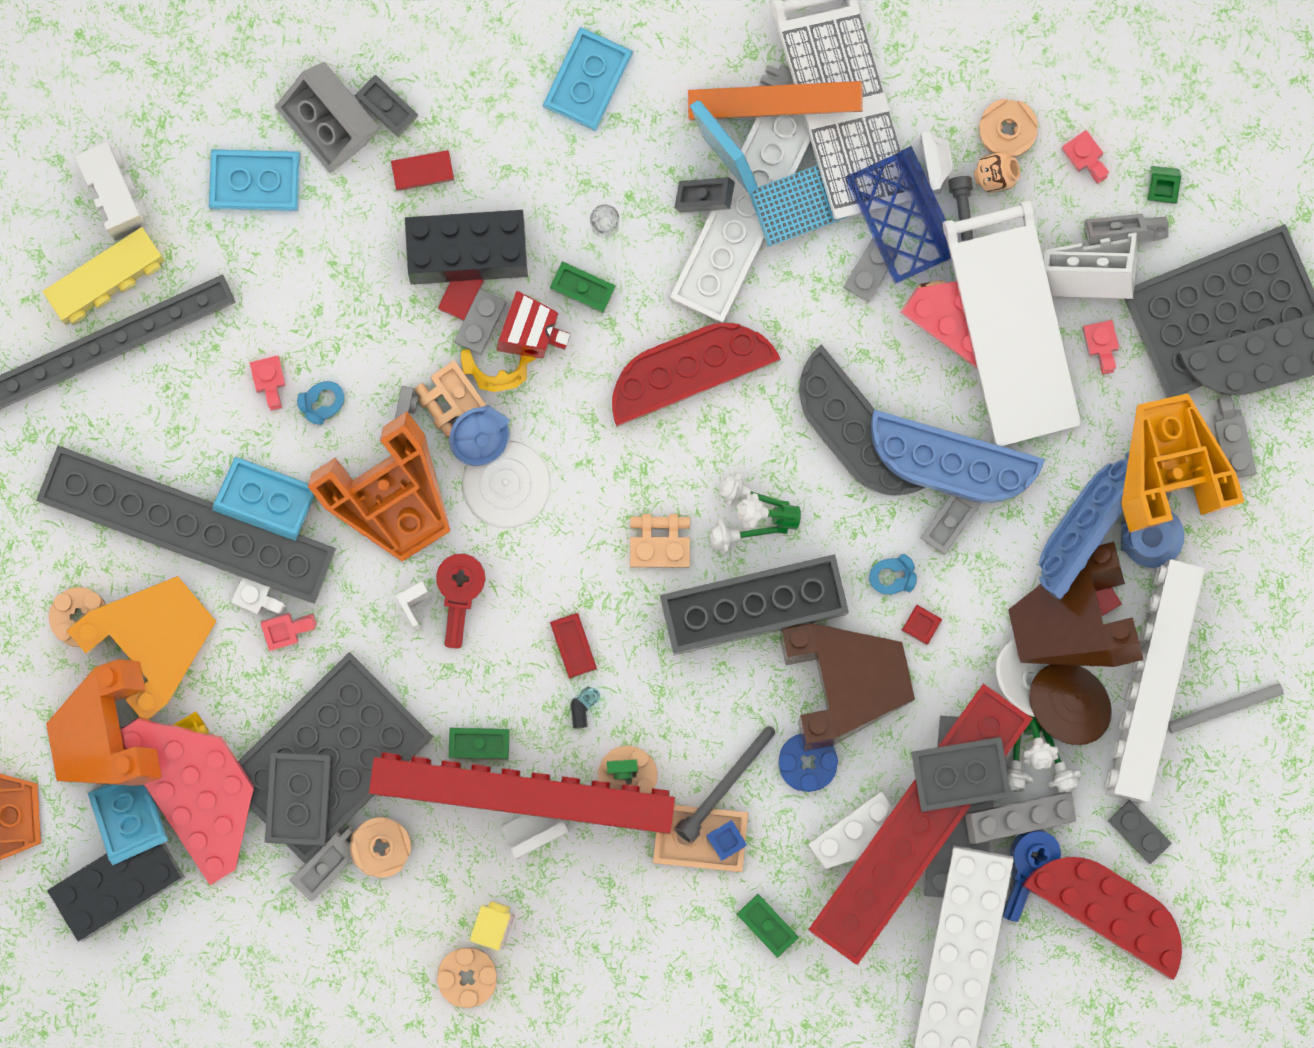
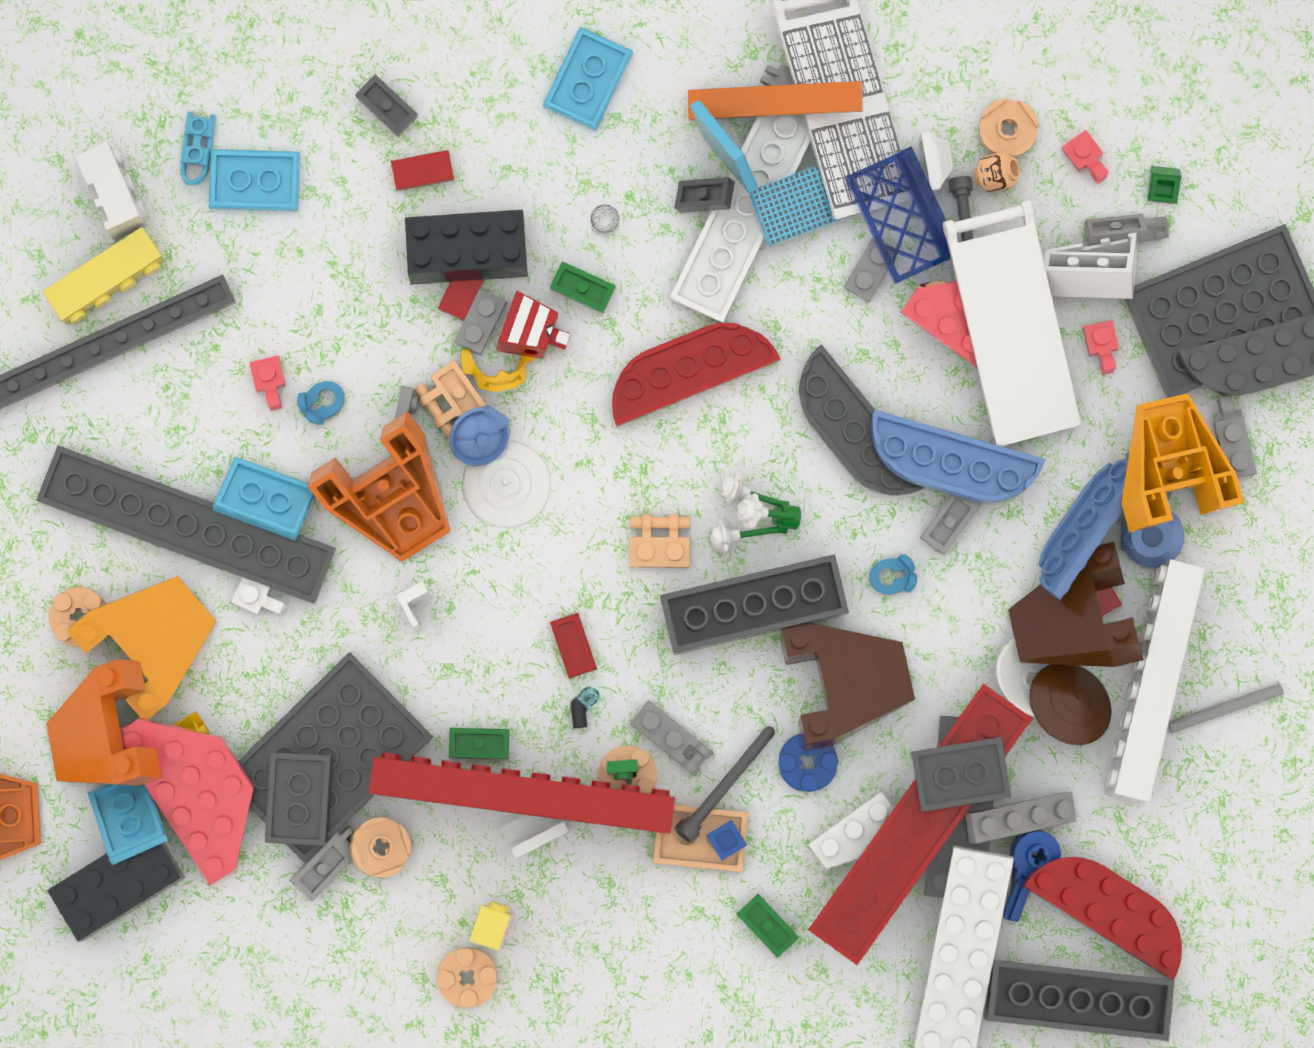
(196, 154): none -> medium azure piece
(282, 631): coral plate -> none
(326, 116): light grey slope -> none
(459, 597): red piece -> none
(670, 737): none -> light grey plate
(921, 624): red tile -> none
(1040, 757): white plant -> none
(1080, 1000): none -> dark grey brick
(1139, 832): dark grey plate -> none

